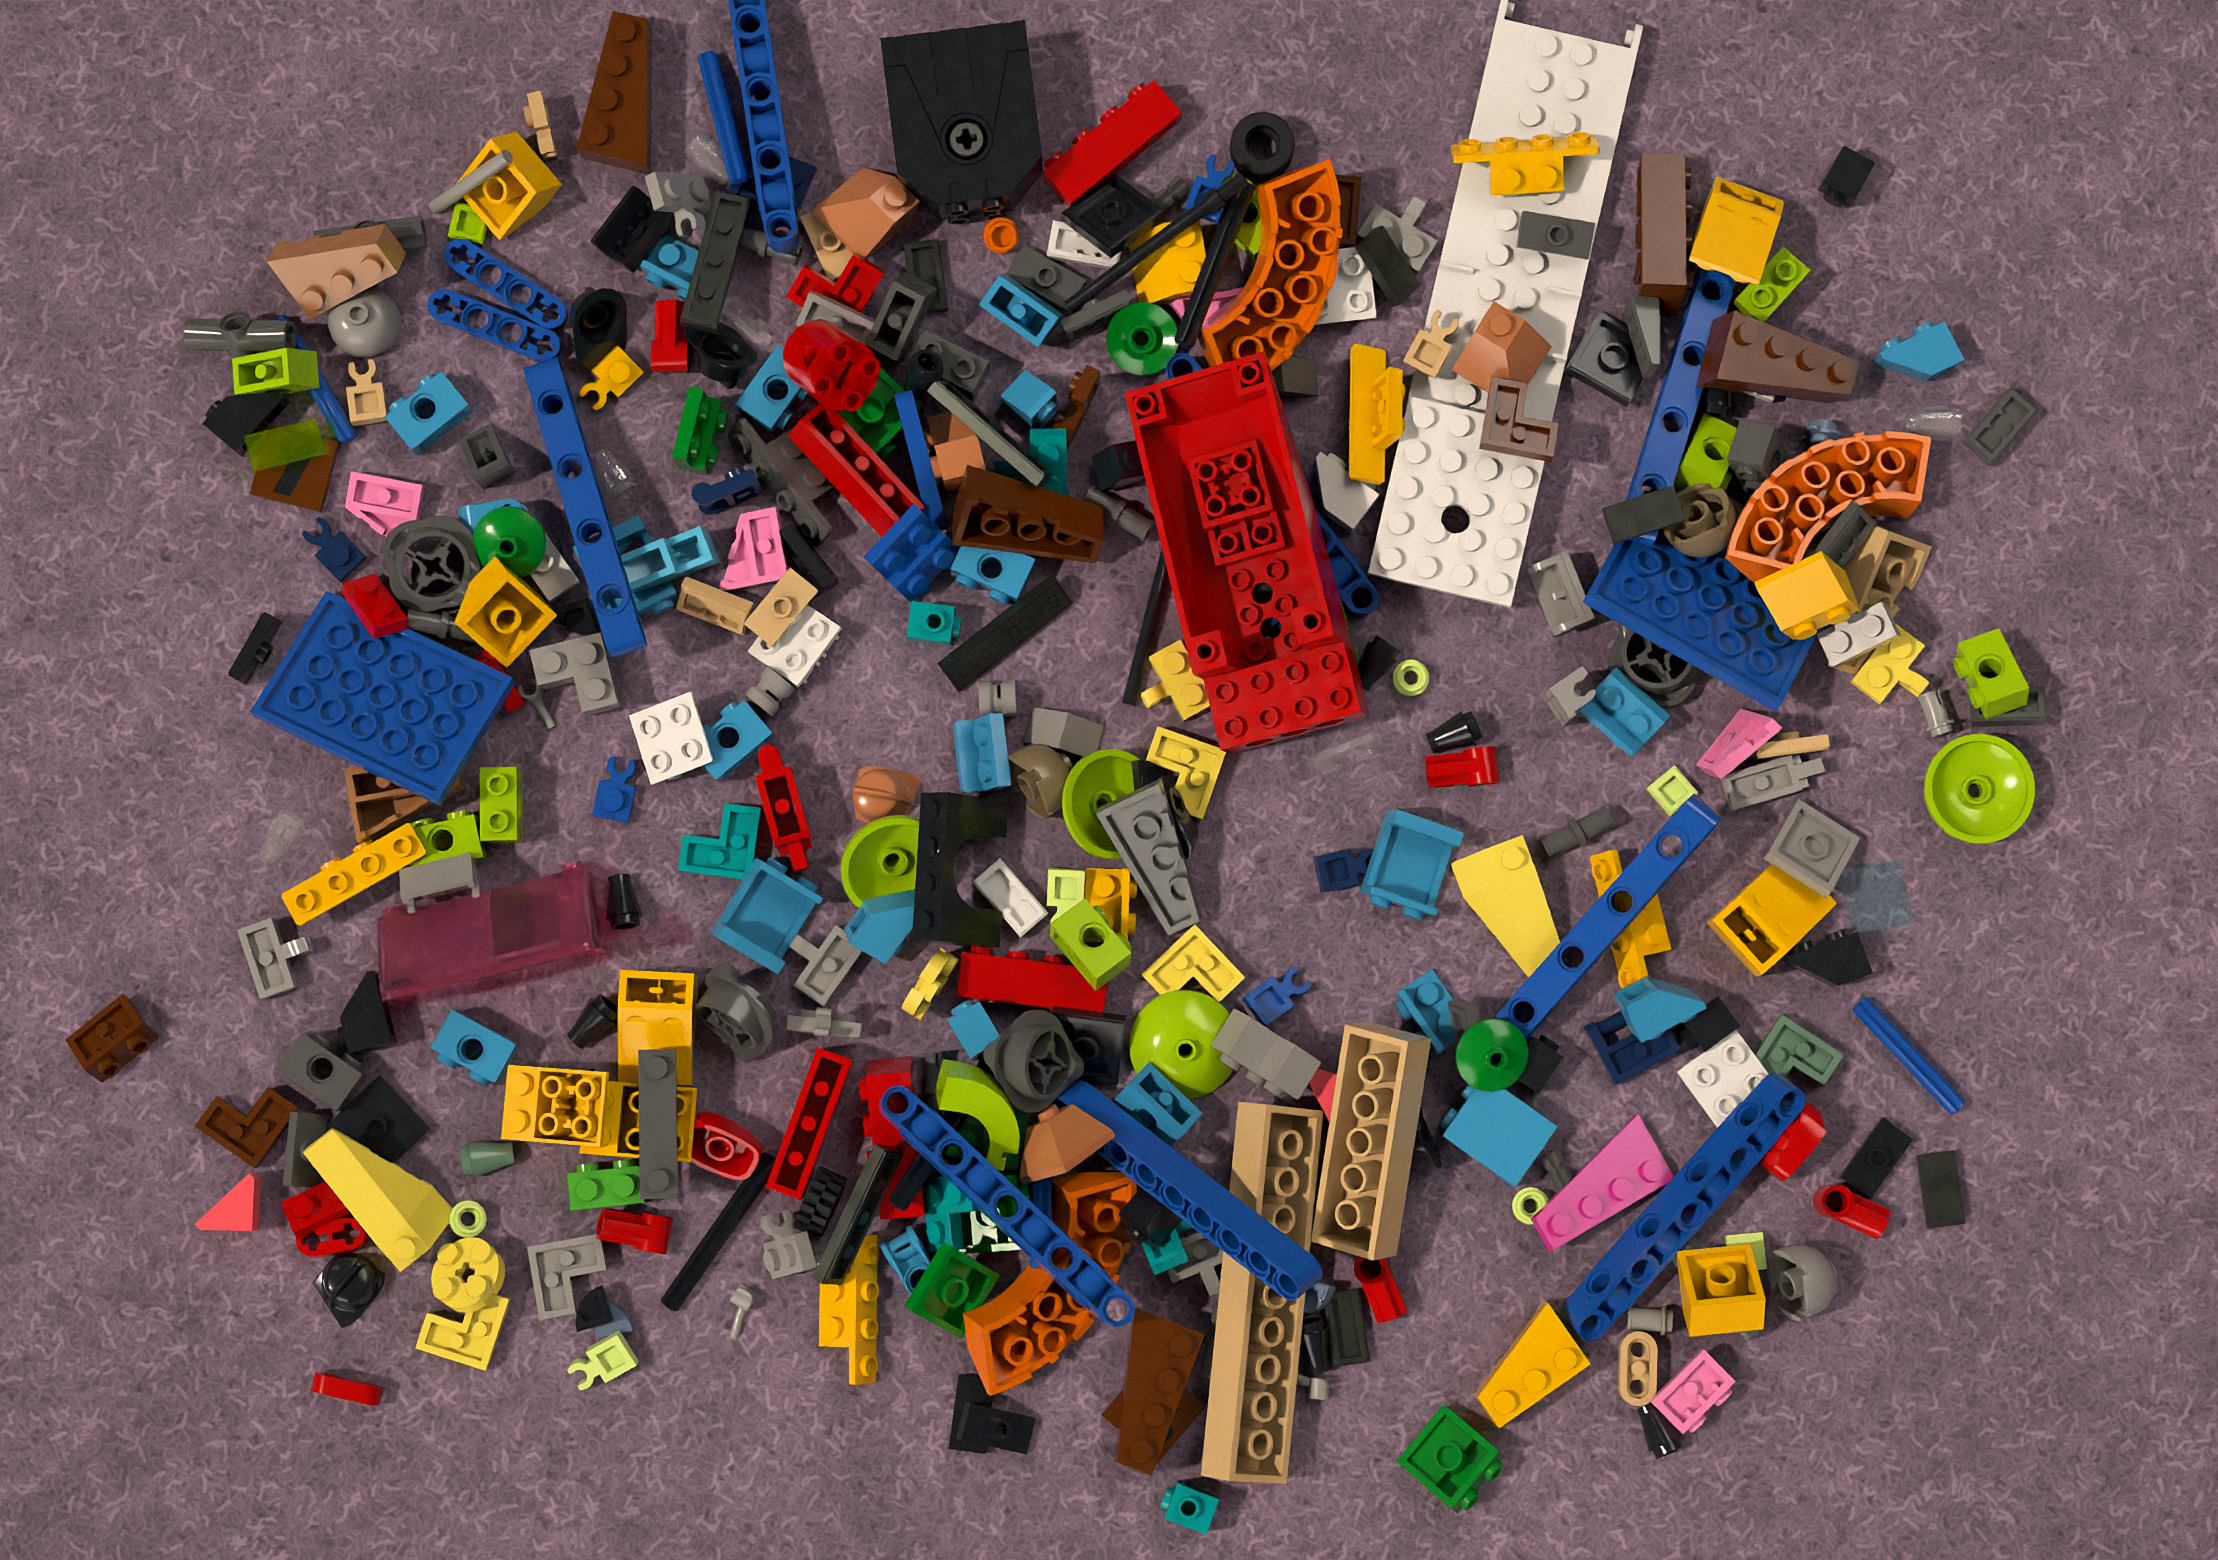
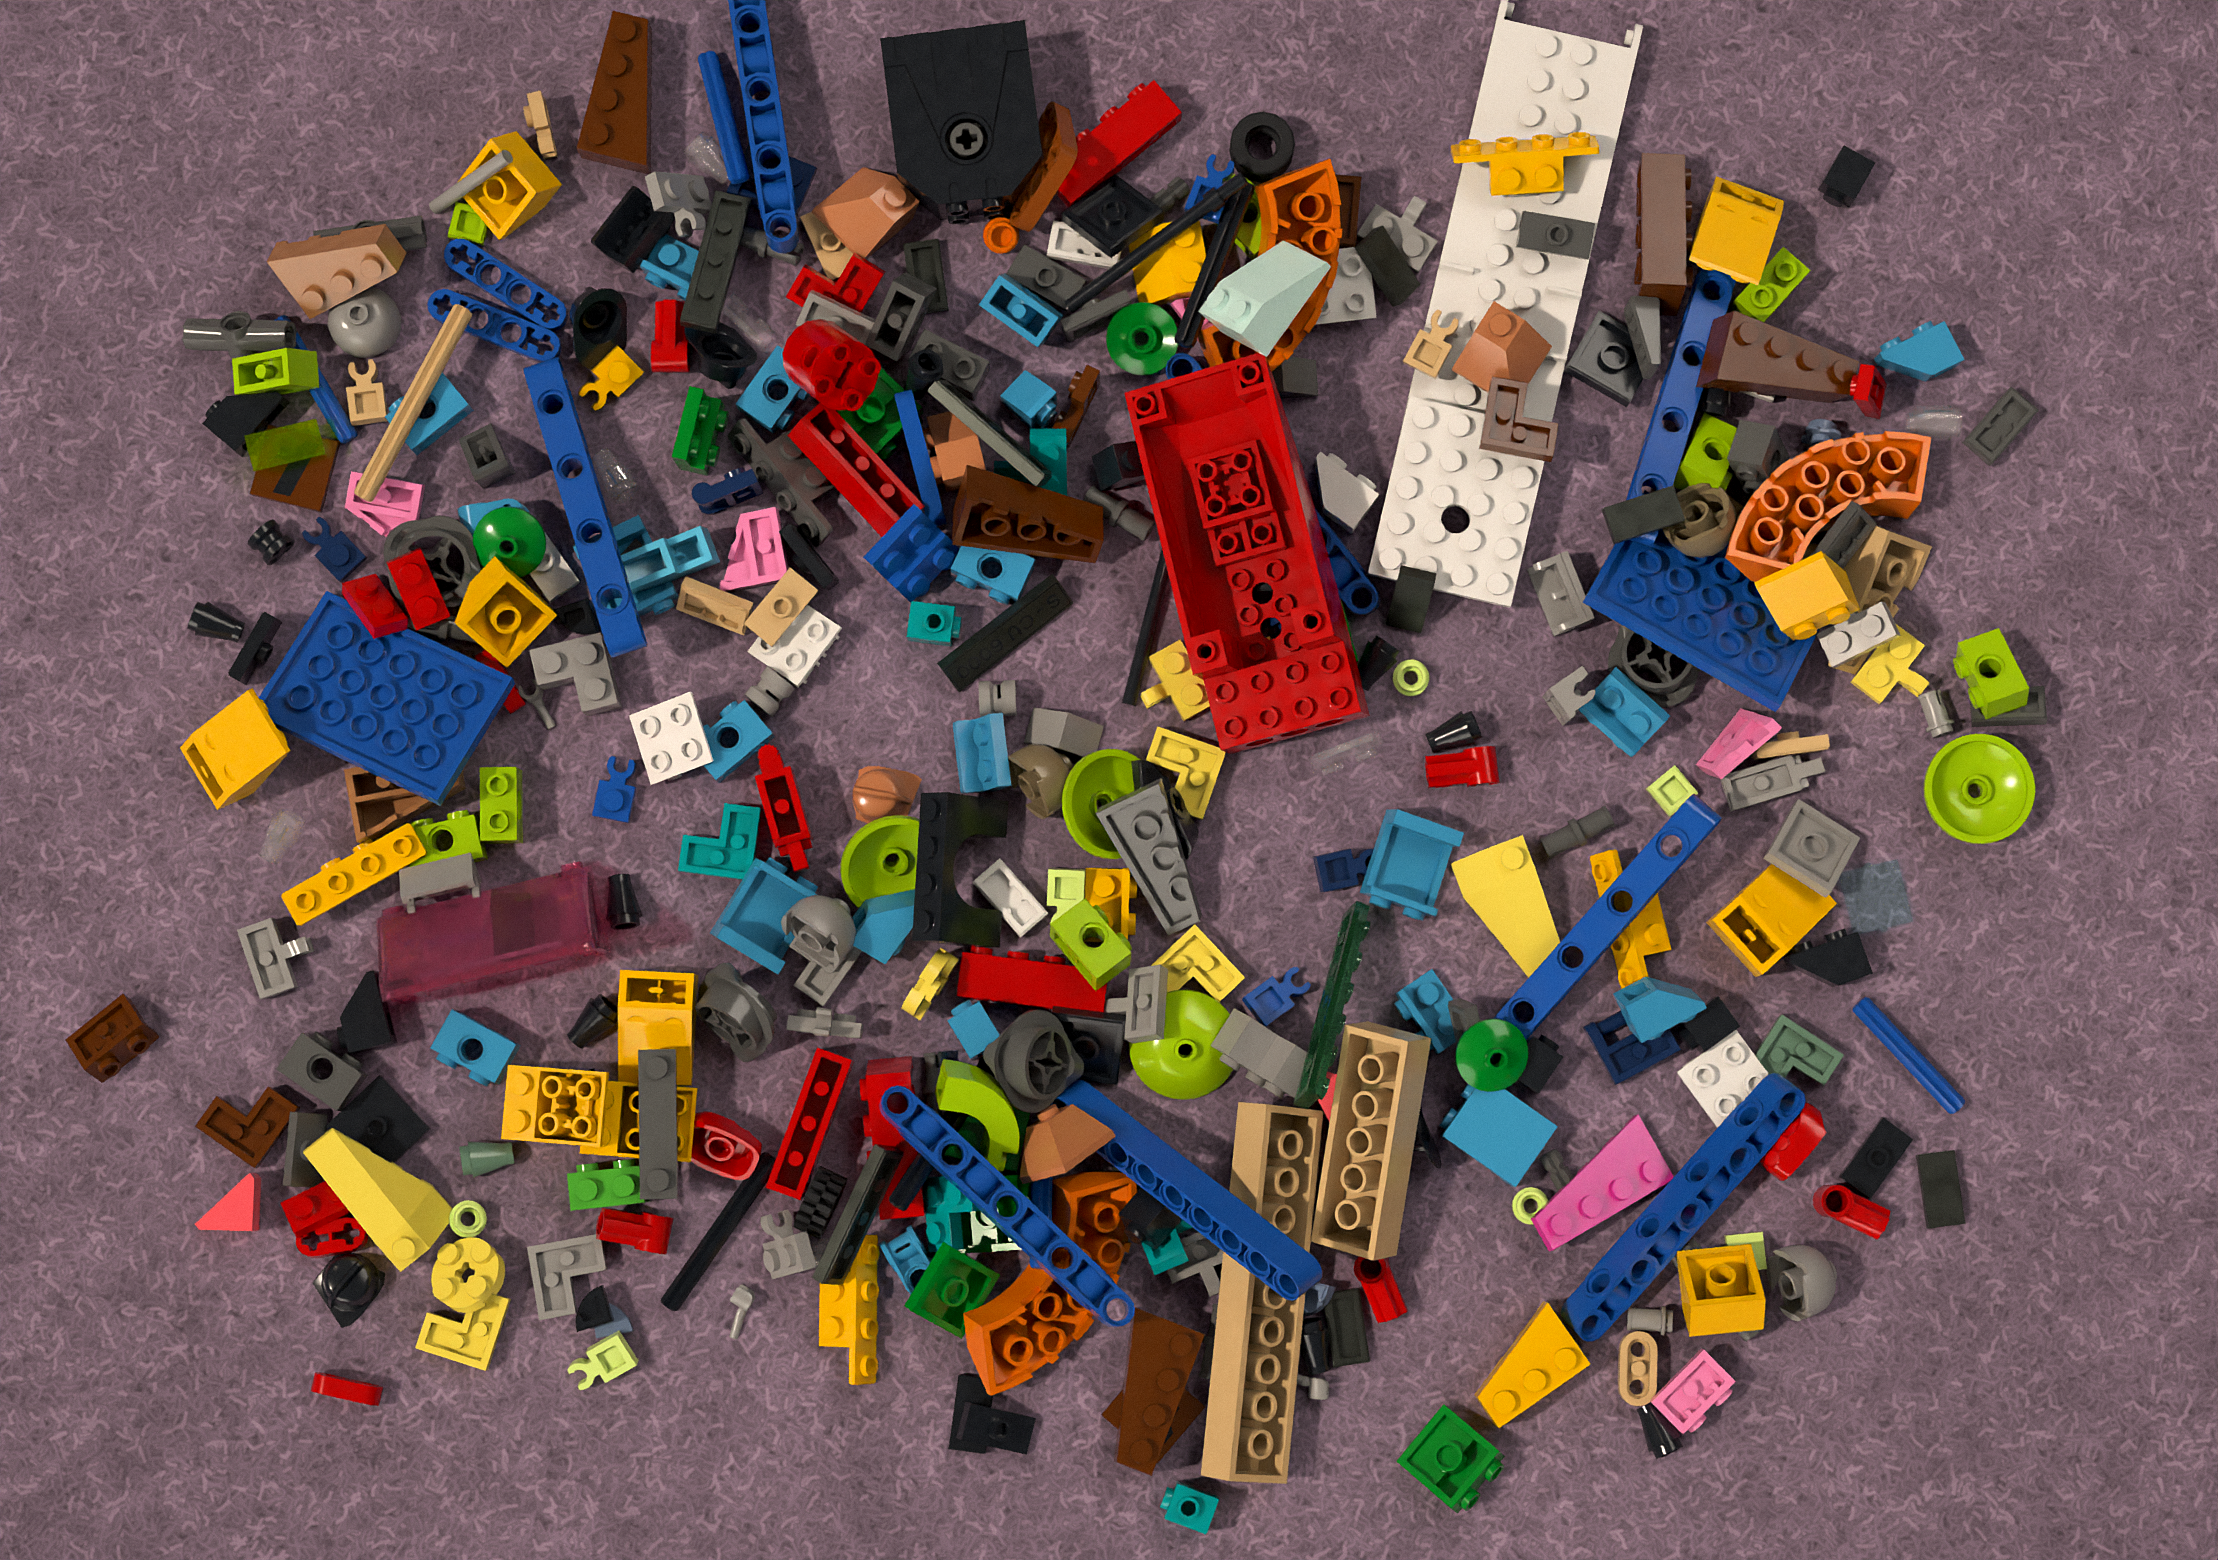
(215, 623): none -> black cone
(236, 750): none -> yellow slope
(270, 542): none -> black wheel
(413, 403): none -> tan axle
(418, 588): none -> red plate
(821, 928): none -> light grey cylinder
(1059, 155): none -> dark orange beam
(1143, 1005): none -> light grey plate
(1158, 1105): dark azure brick -> none
(1264, 296): none -> light aqua slope
(1329, 1018): none -> clear green plate
(1374, 412): yellow bracket -> none
(1411, 599): none -> pearl dark grey tile
(1868, 390): none -> red plate

